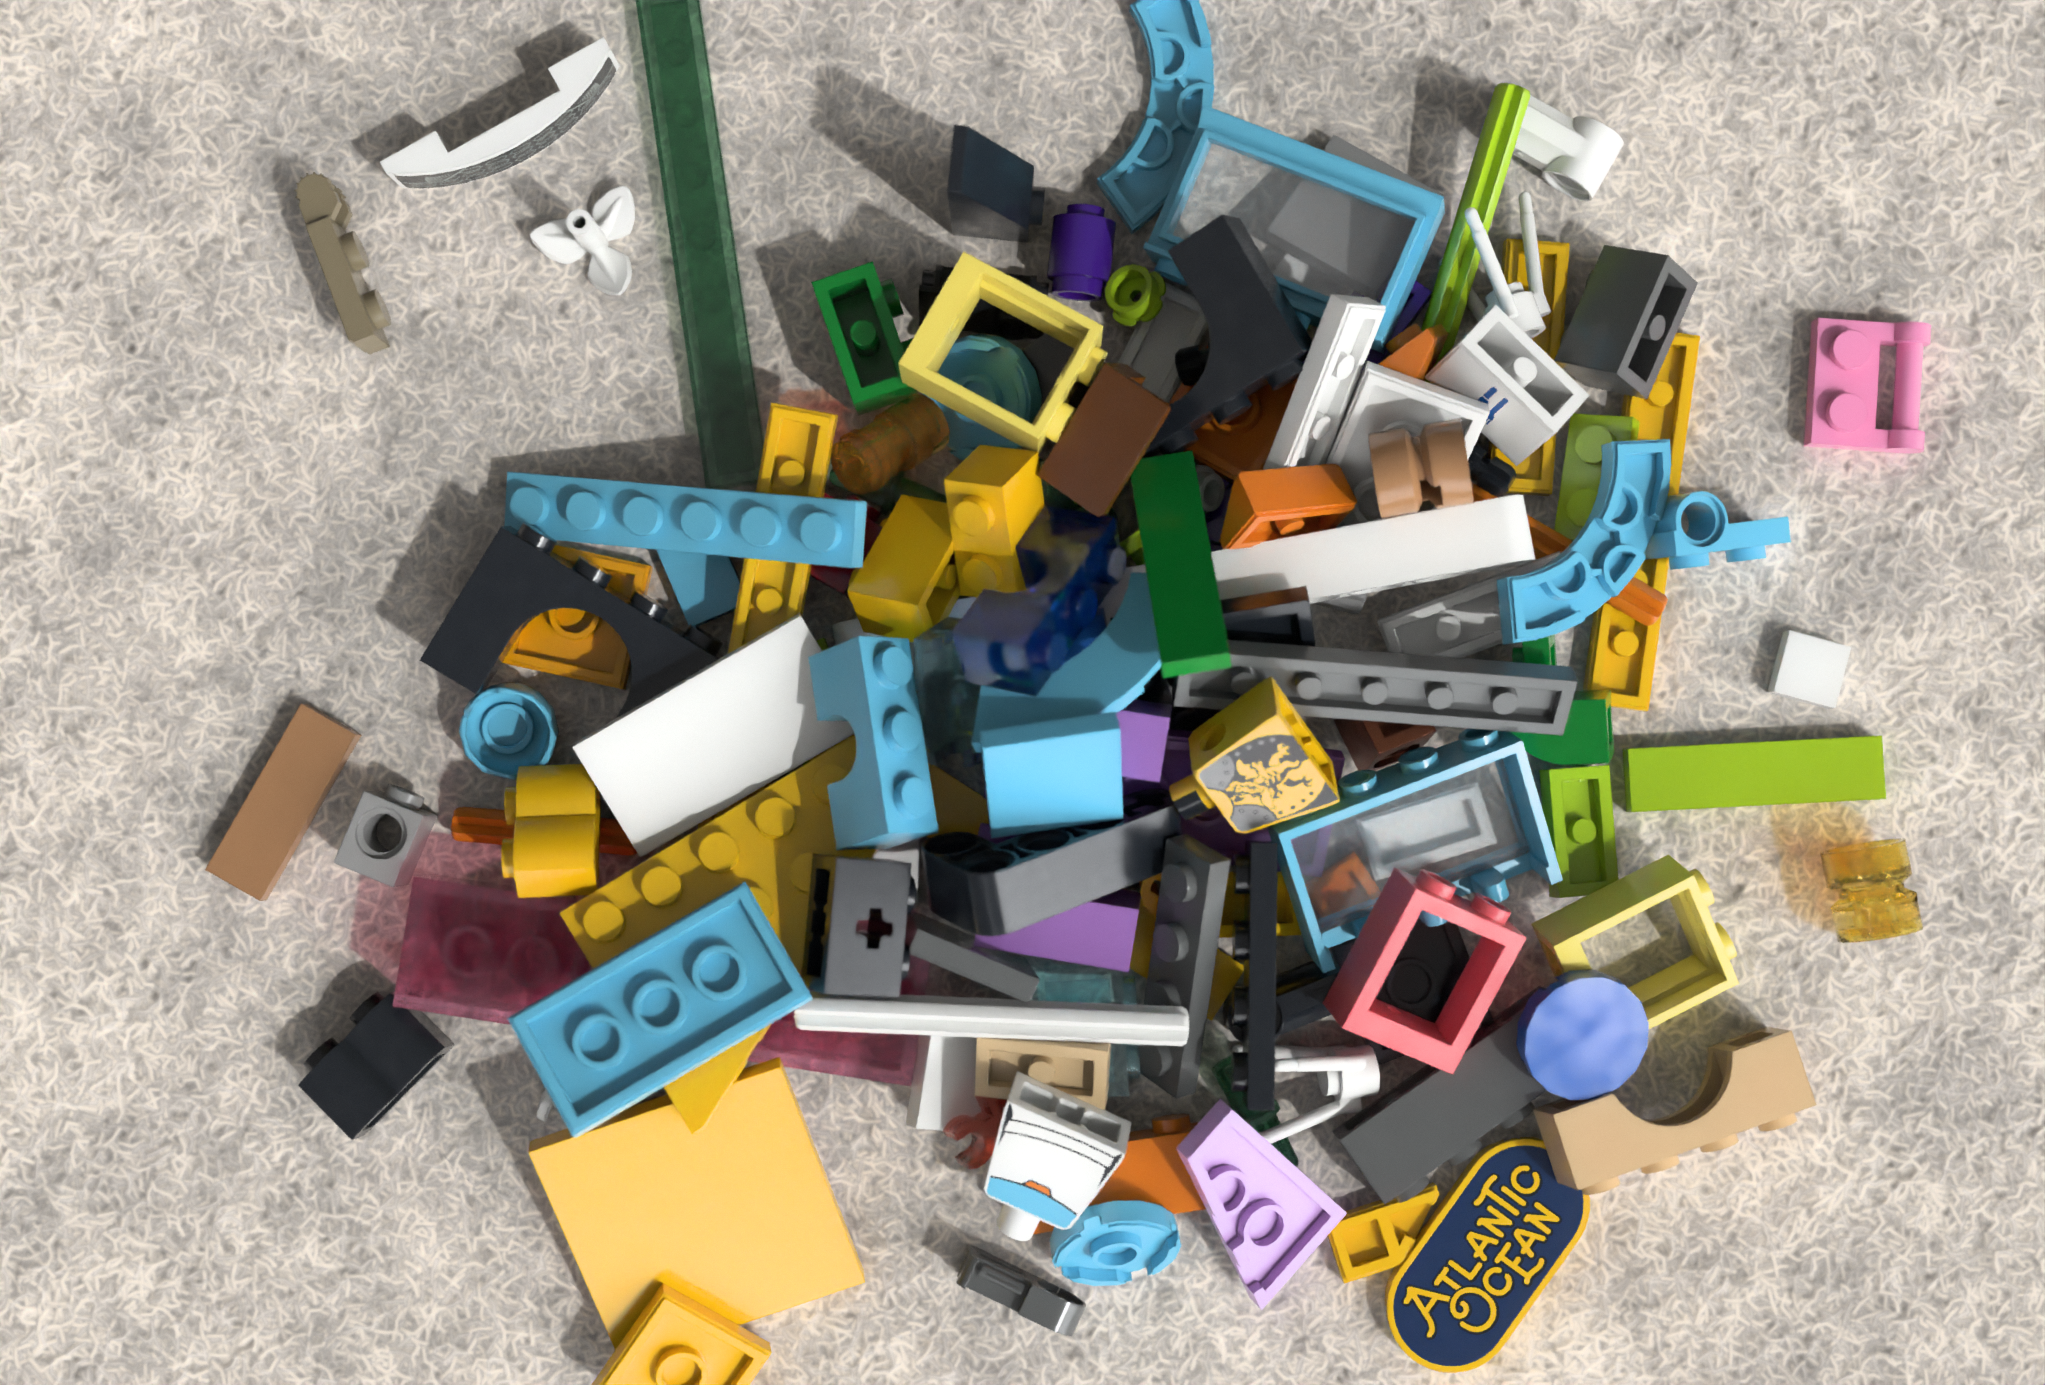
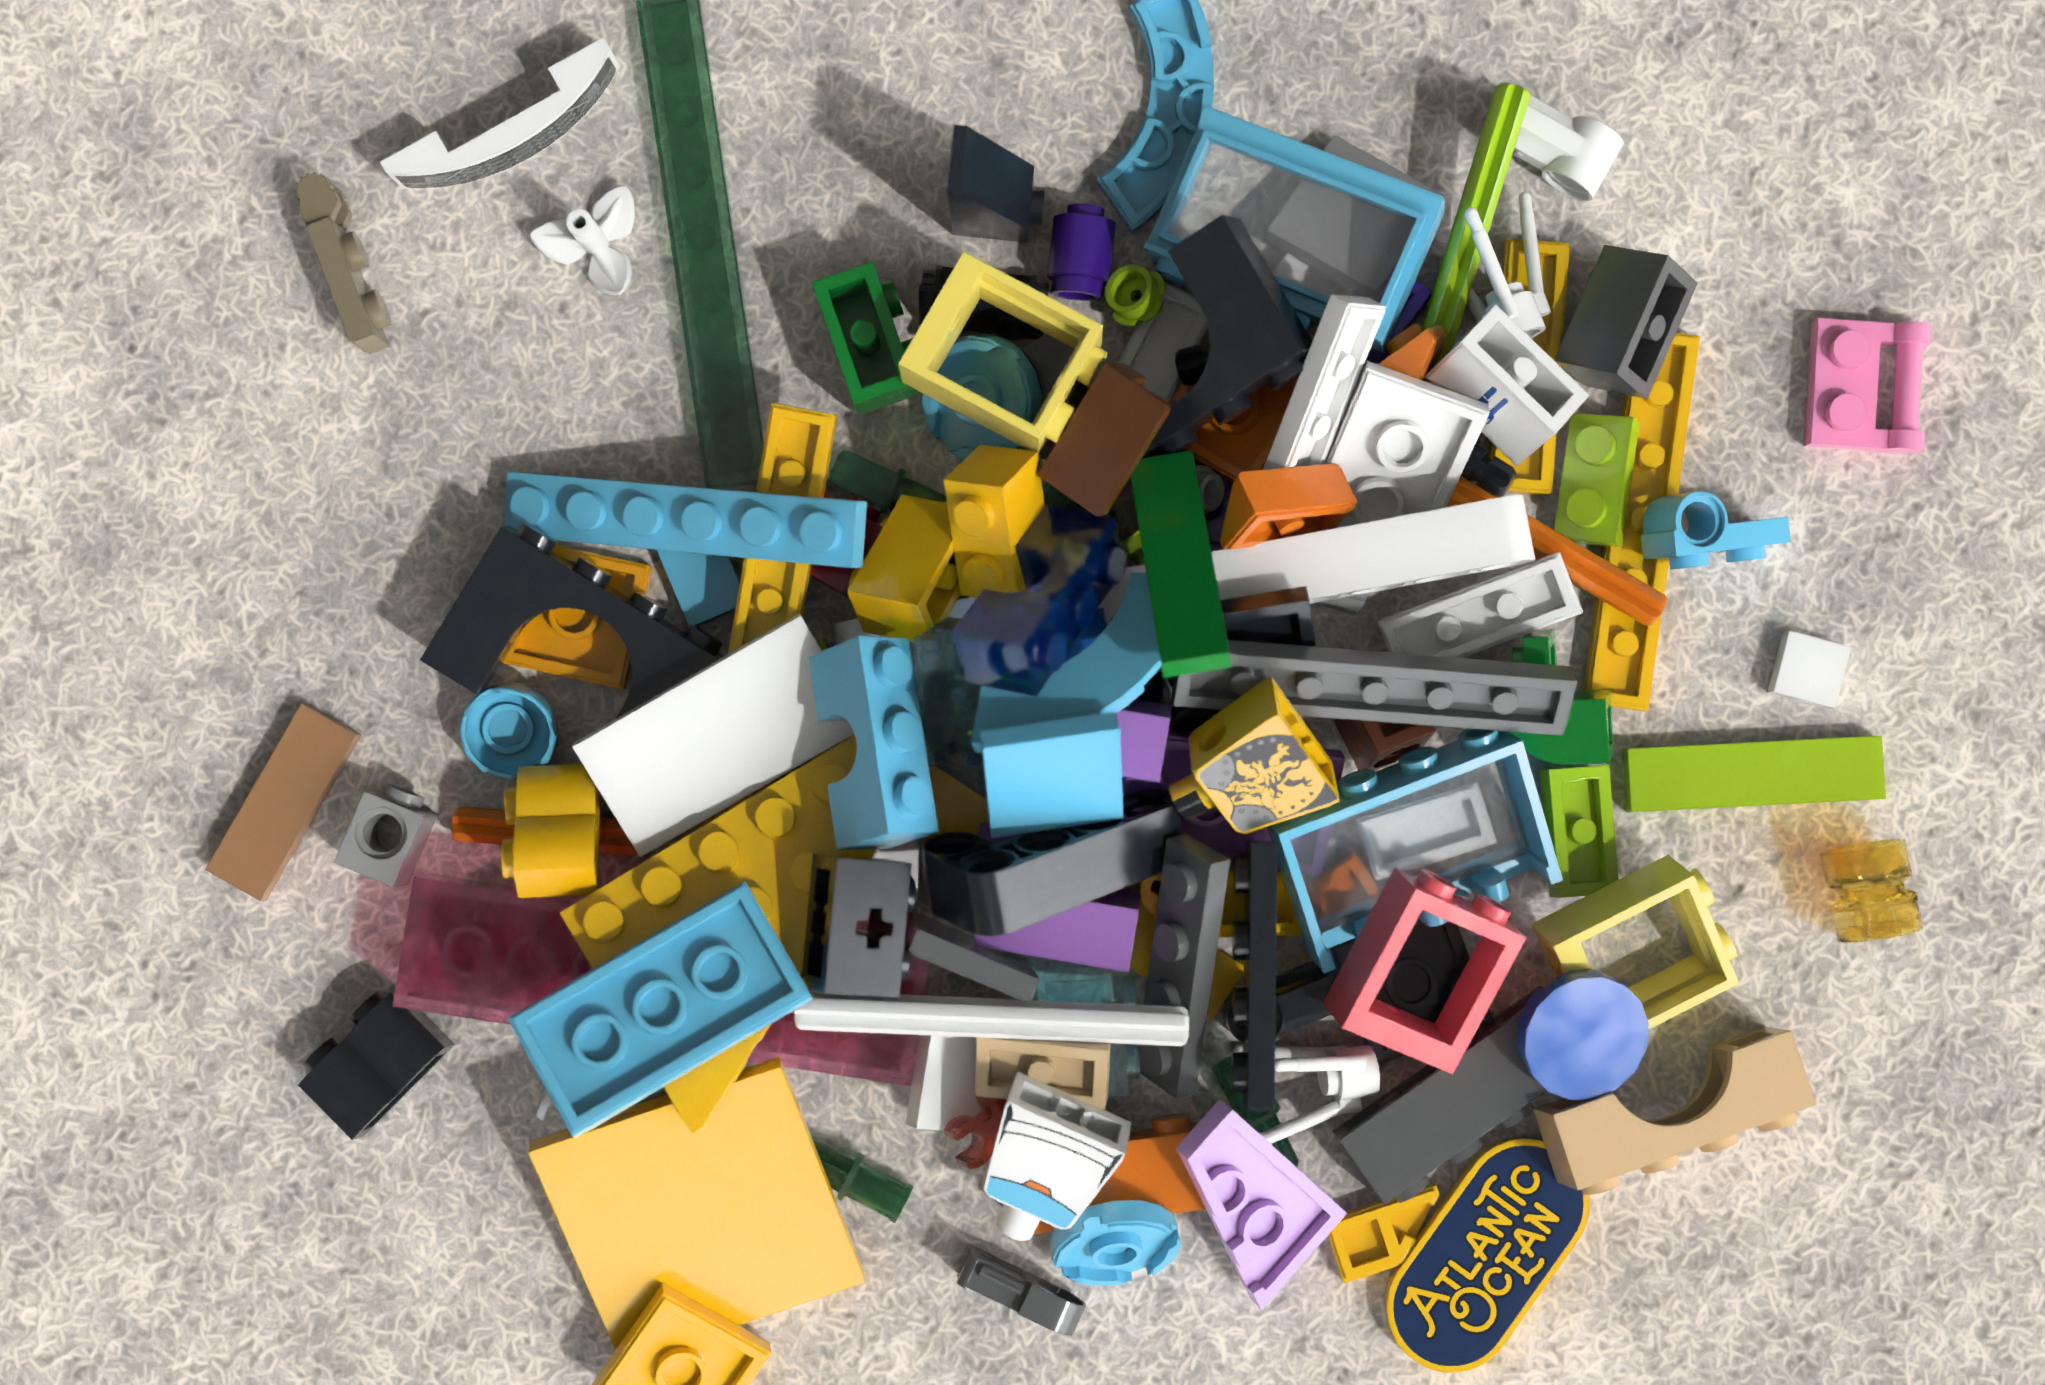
(862, 1181): none -> clear green axle
(890, 444): clear orange piece -> none
(1420, 468): medium nougat wheel -> none
(1604, 552): medium azure tile -> none

